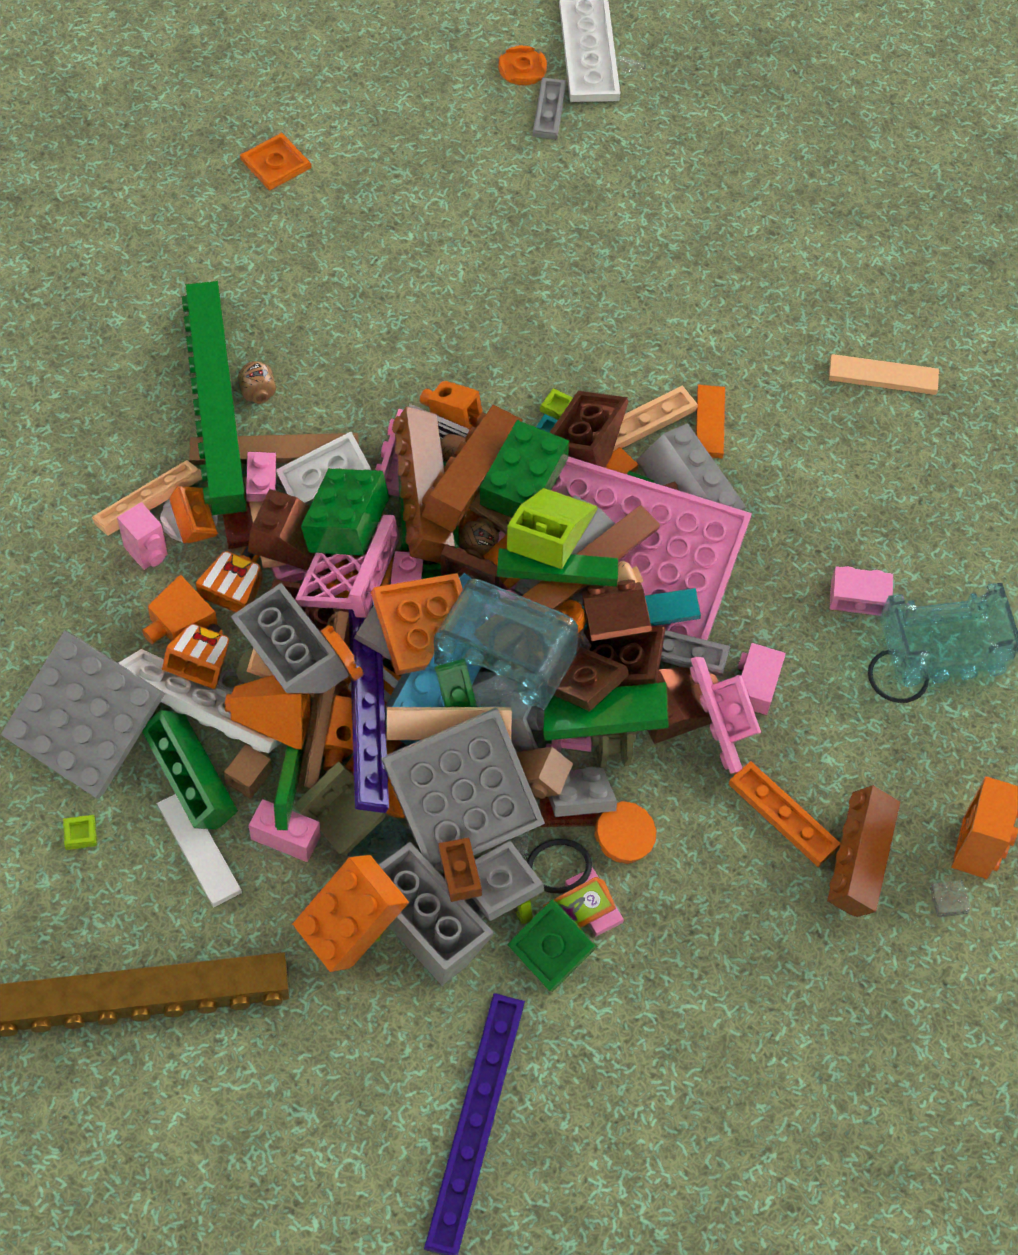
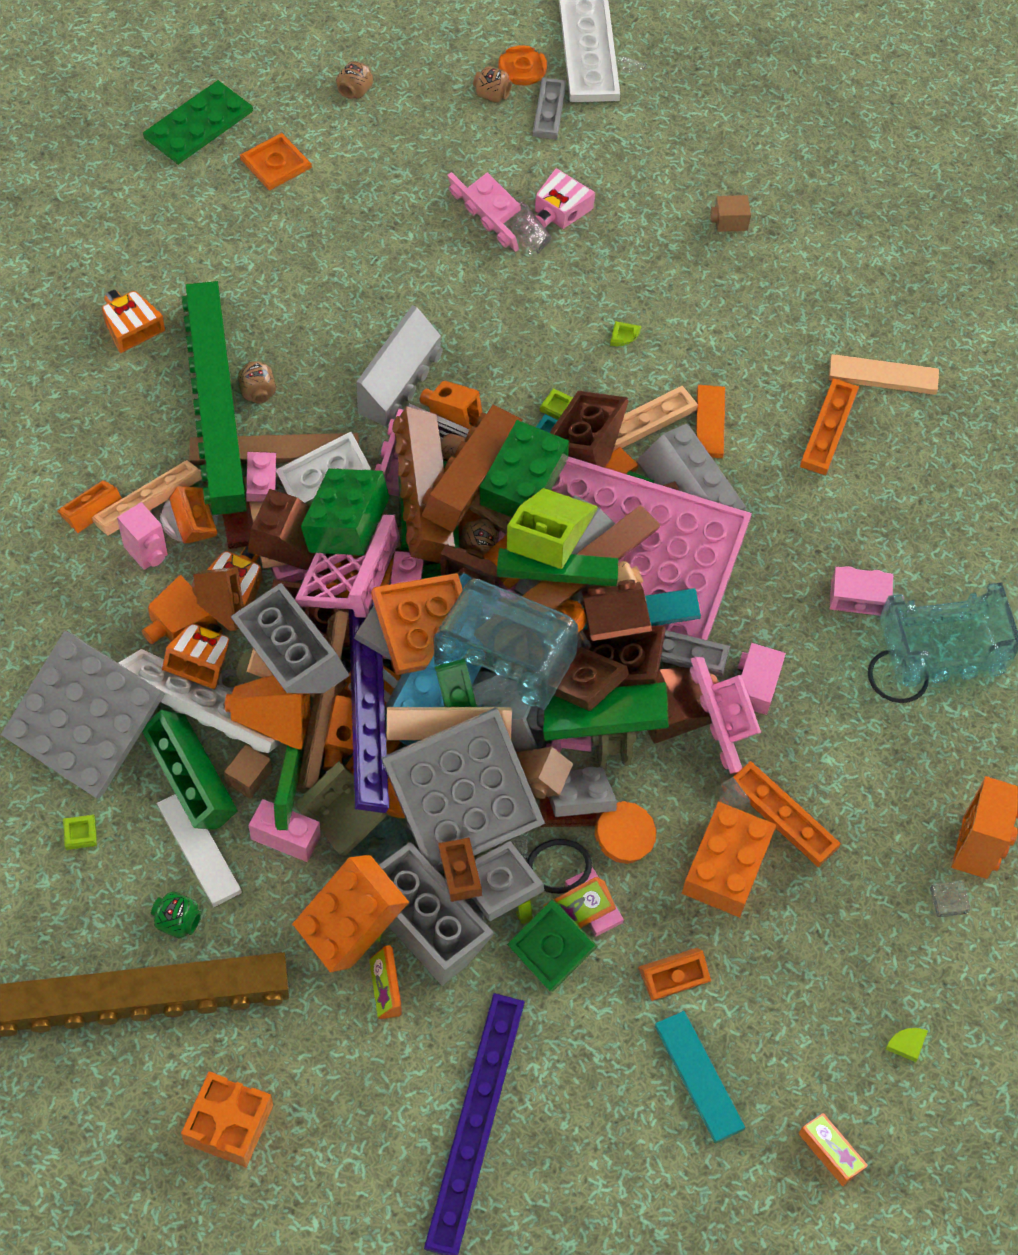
(80, 510): none -> orange slope
(130, 319): none -> orange torso
(176, 914): none -> green head
(197, 122): none -> green plate
(219, 594): none -> dark orange slope
(227, 1119): none -> orange piece
(342, 651): orange tile -> none
(354, 80): none -> medium nougat head
(385, 983): none -> slope
(398, 368): none -> slope
(491, 203): none -> bright pink bracket
(492, 84): none -> medium nougat head
(529, 230): none -> clear plate
(563, 200): none -> bright pink torso
(624, 333): none -> lime tile
(675, 973): none -> orange slope
(699, 1077): none -> teal tile
(728, 859): none -> orange brick
(731, 213): none -> medium nougat brick
(733, 795): none -> clear plate
(829, 427): none -> orange plate
(832, 1149): none -> slope
(863, 851): dark orange brick -> none
(908, 1043): none -> lime tile

